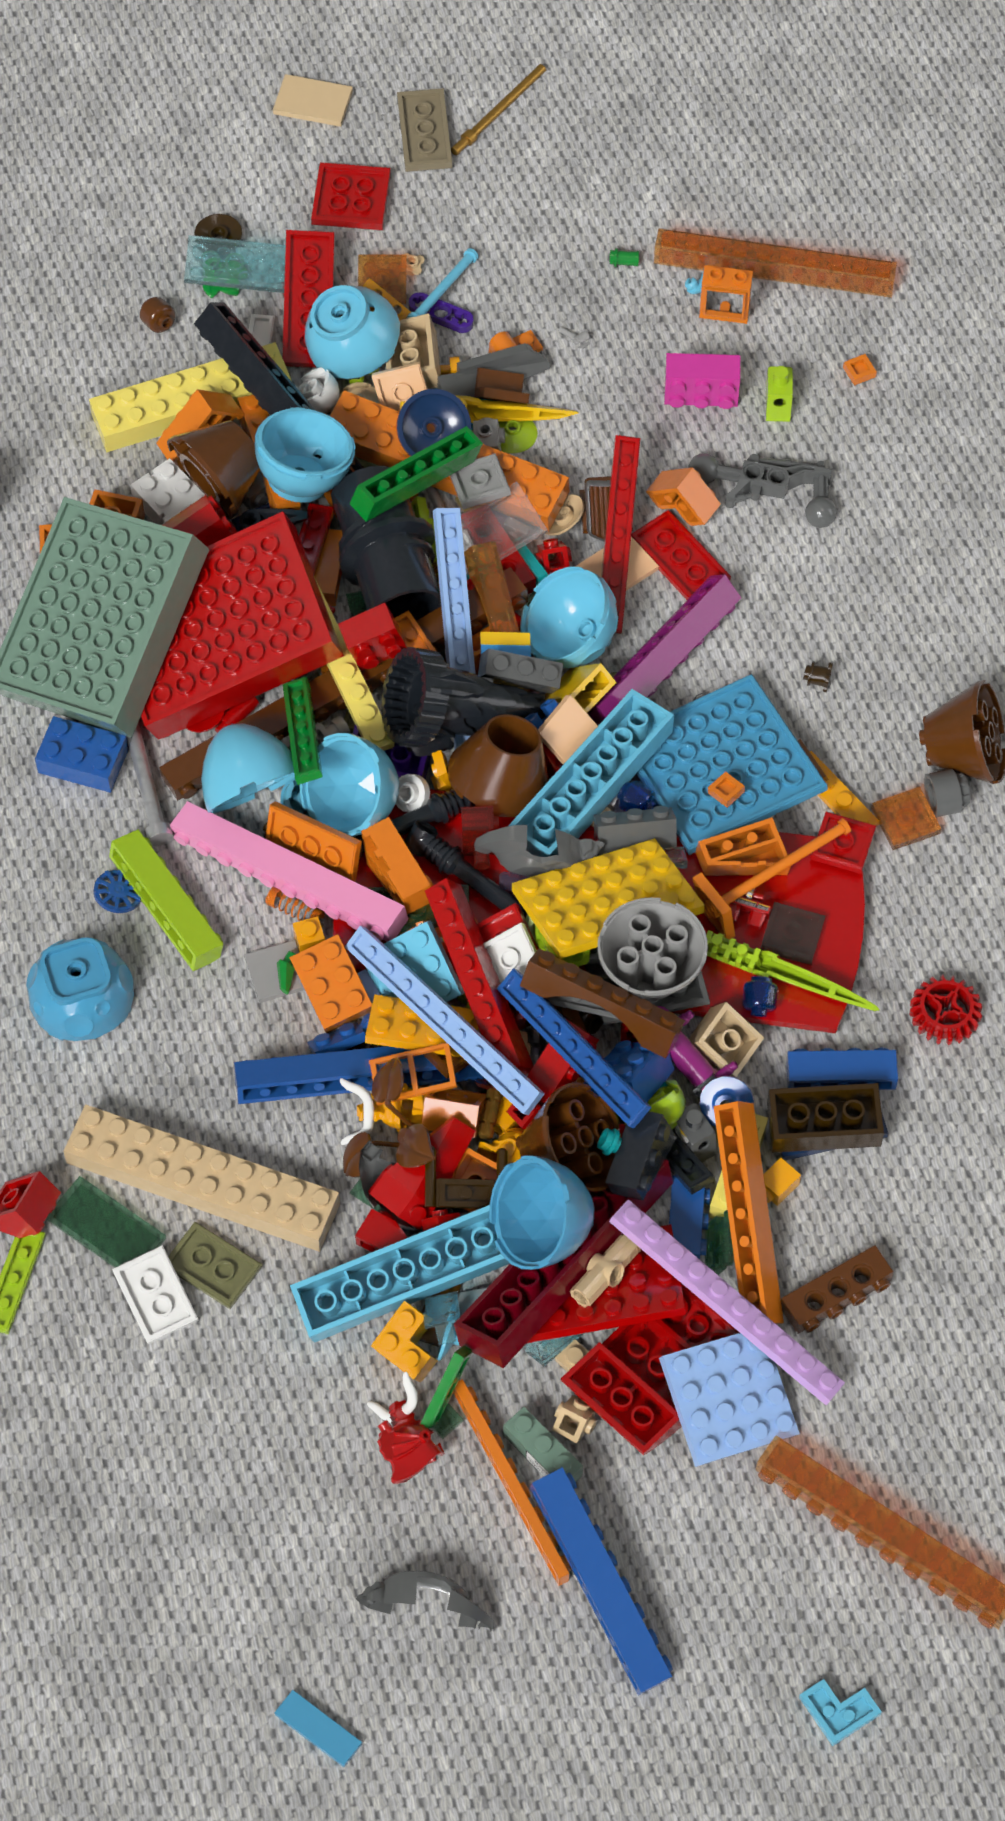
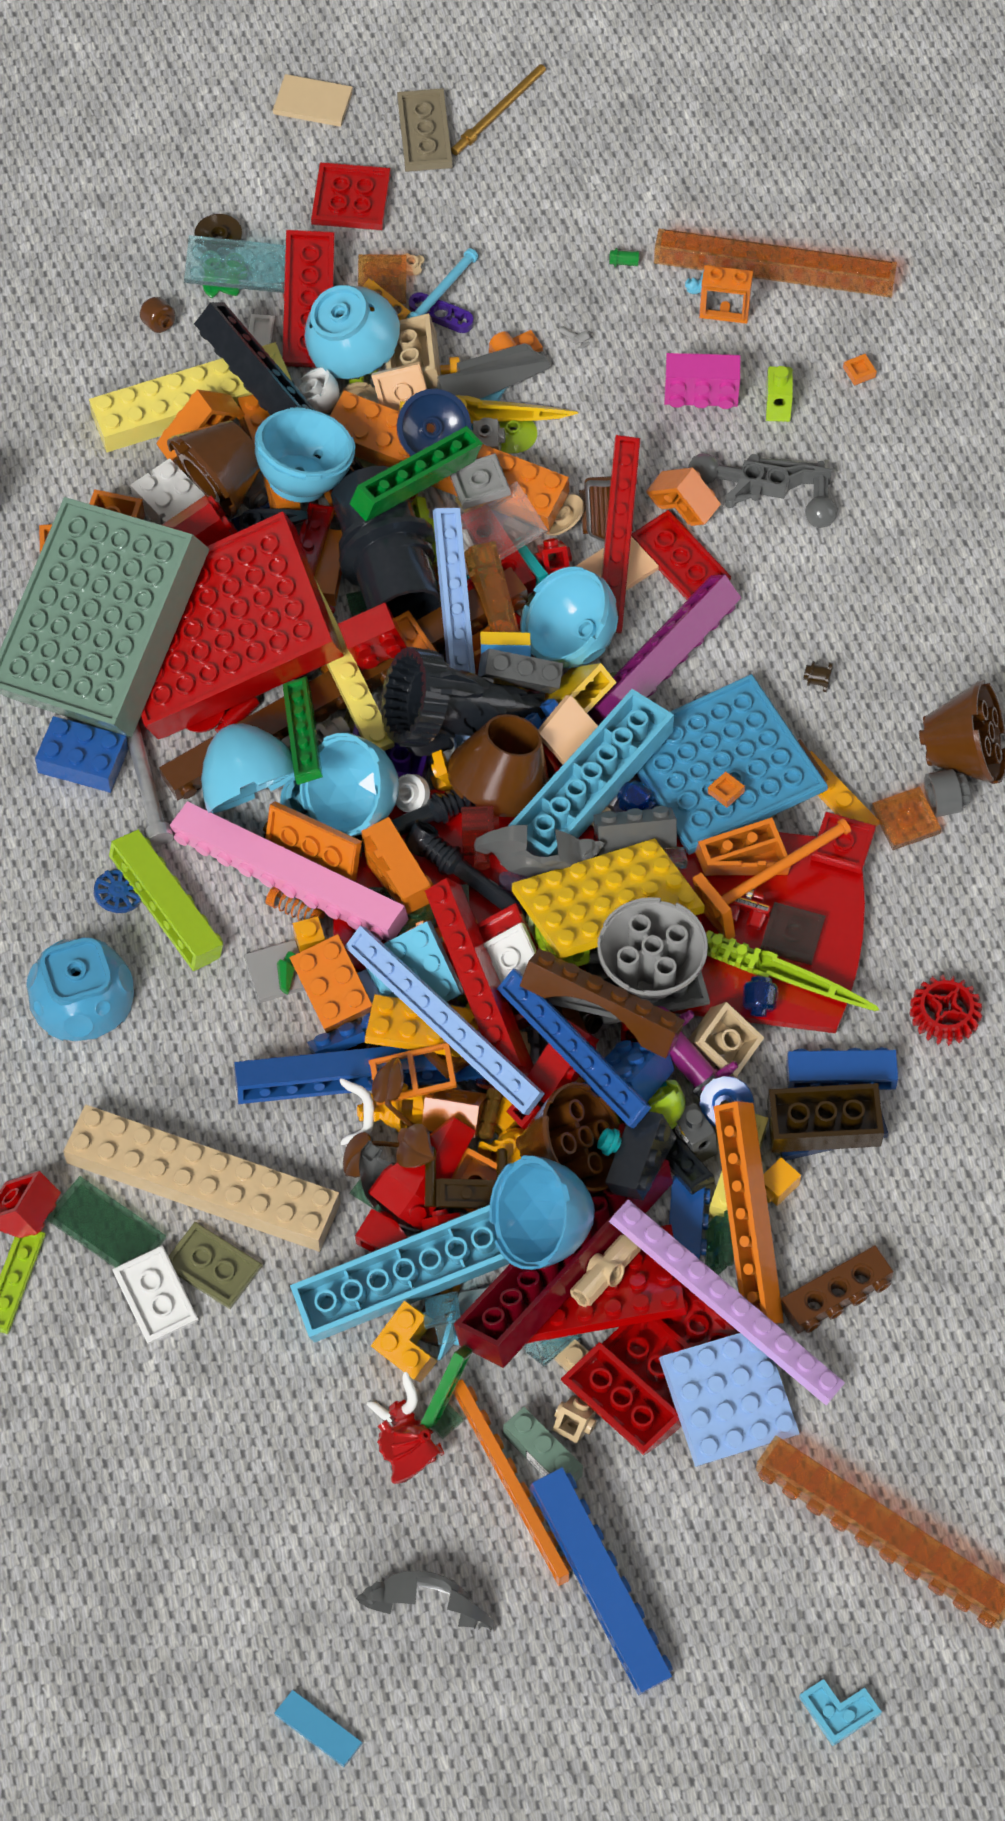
(500, 386): reddish brown panel -> none

